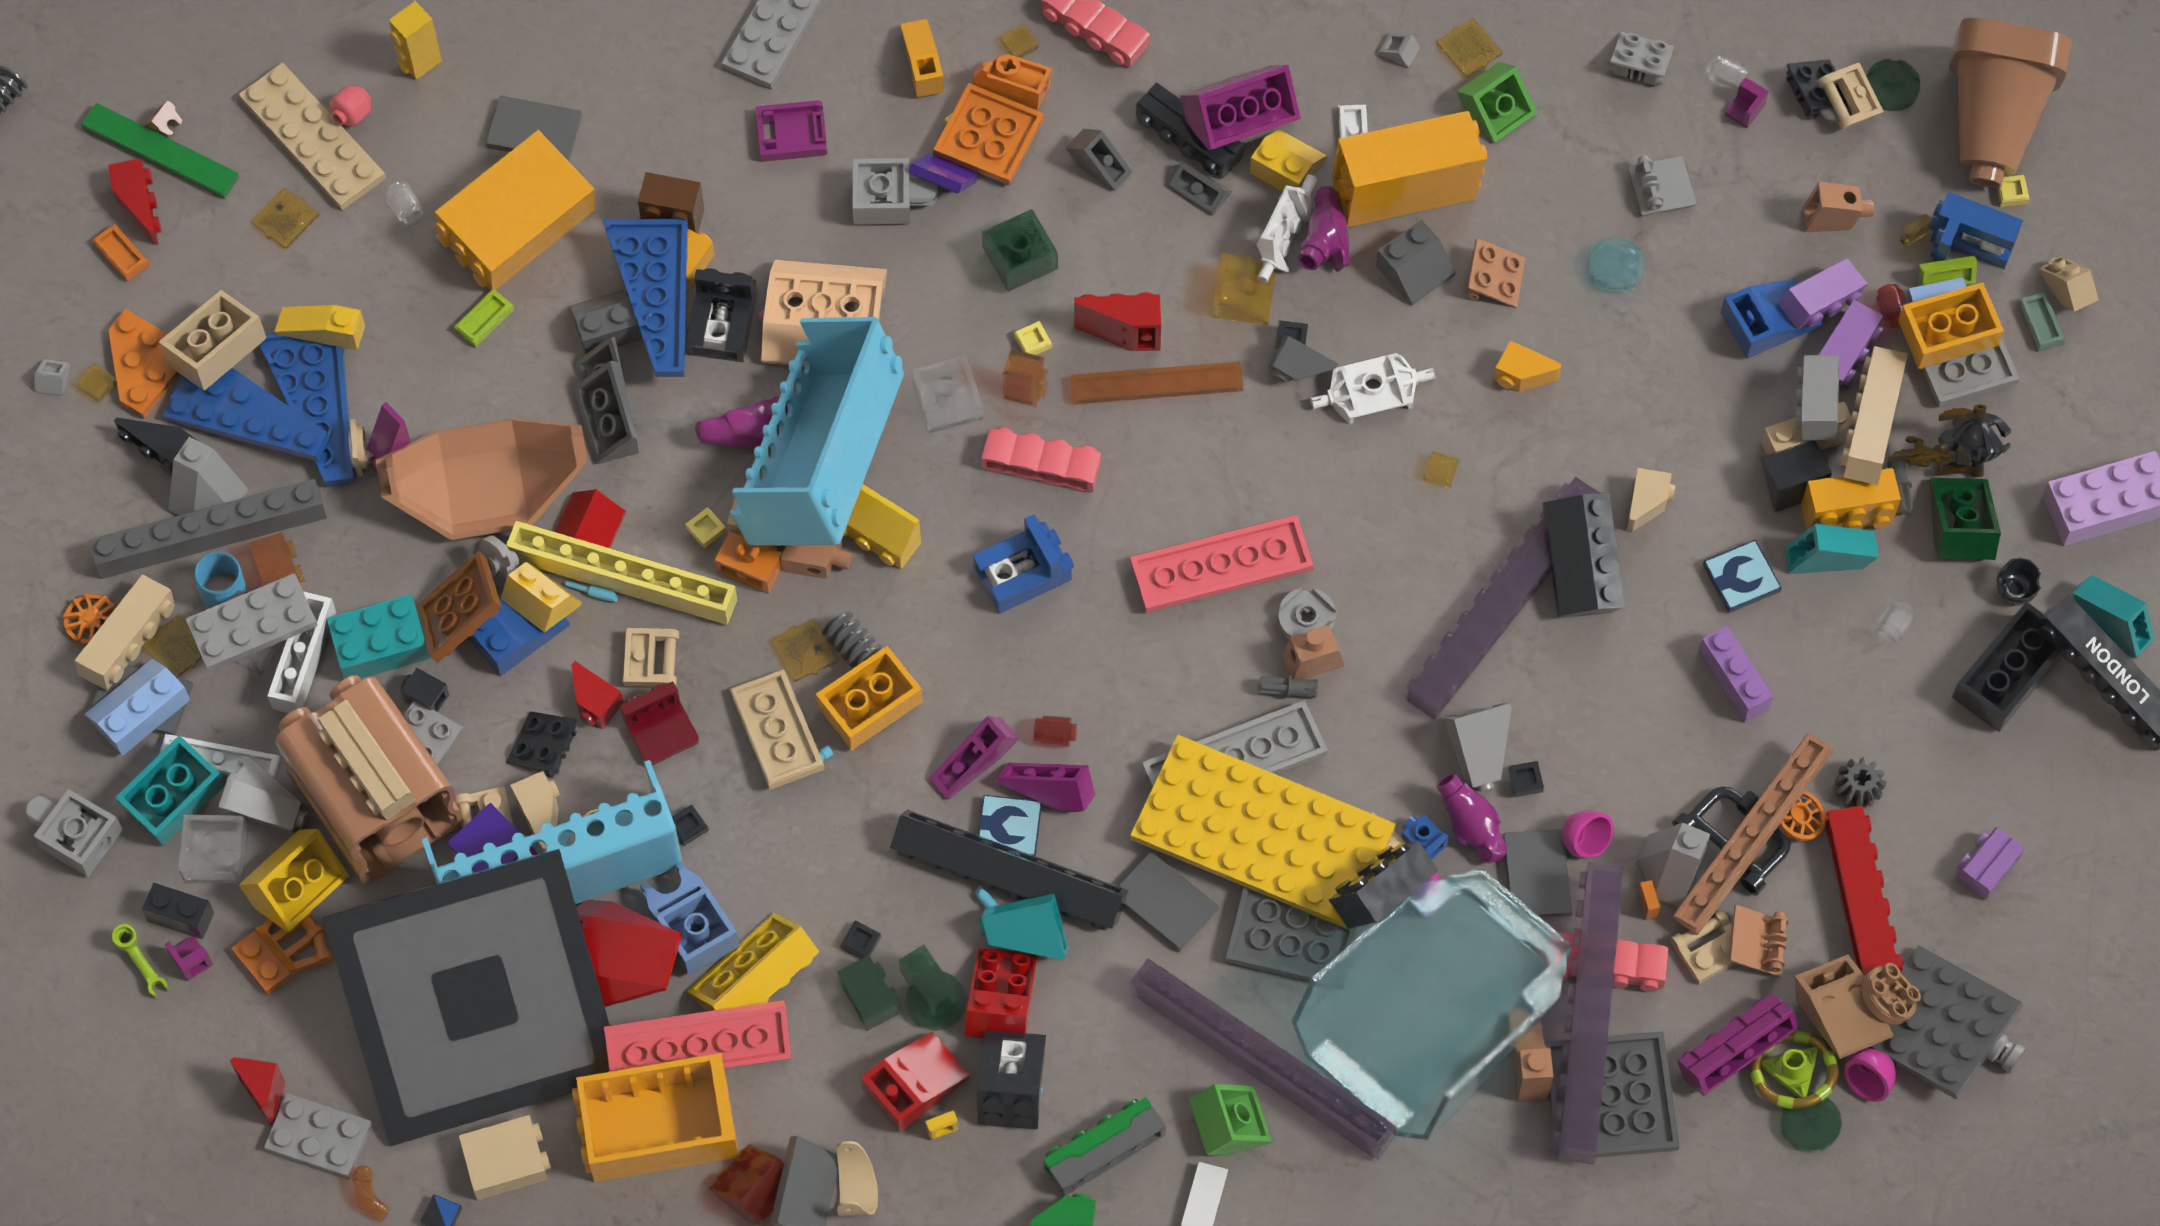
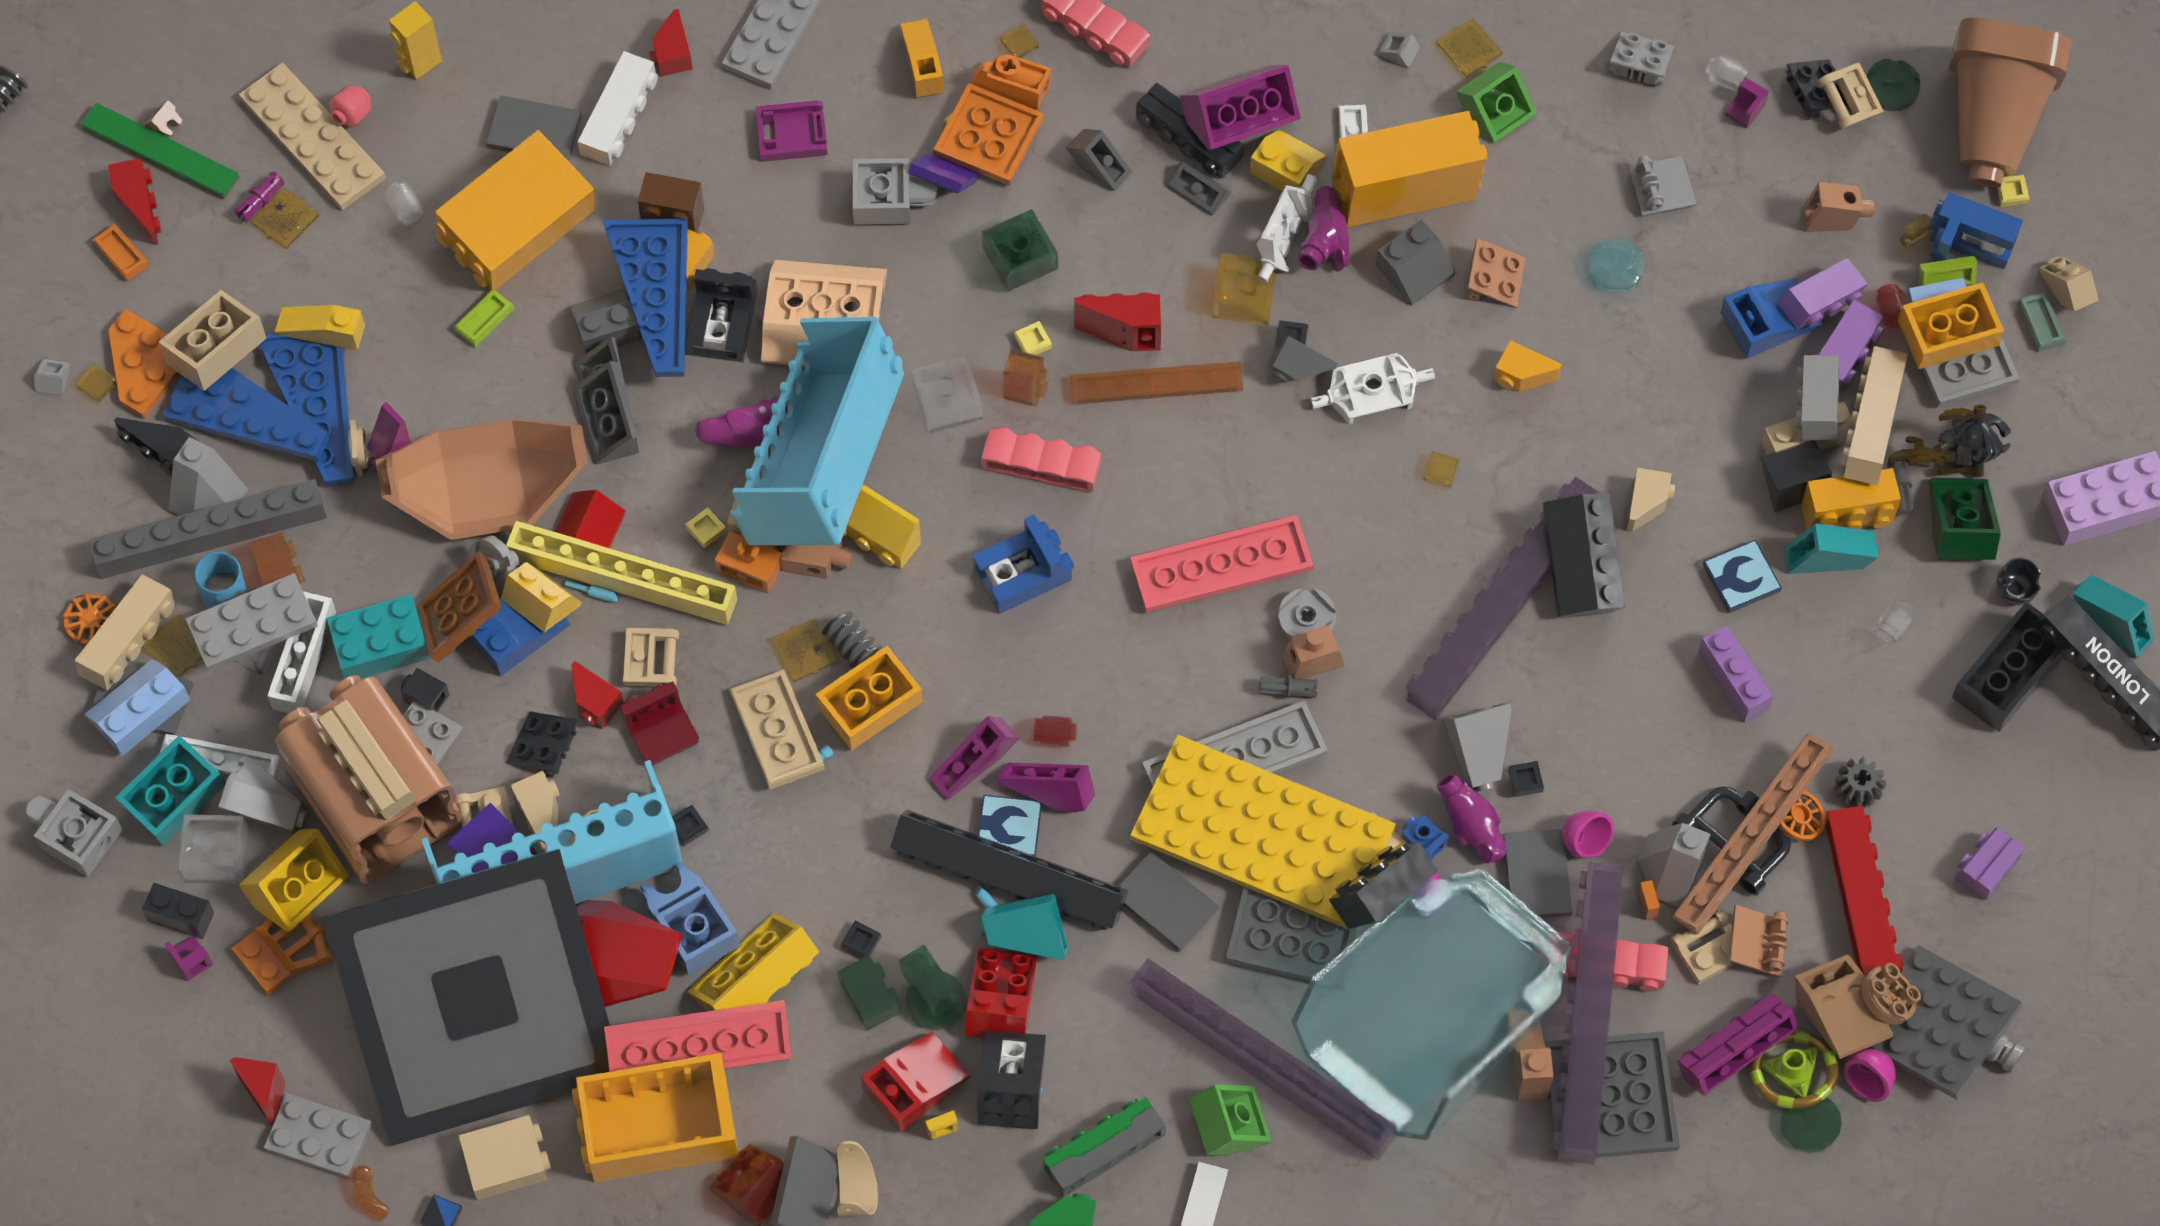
(127, 931): lime brick -> none
(259, 197): none -> magenta pin
(617, 109): none -> white brick
(671, 47): none -> red slope

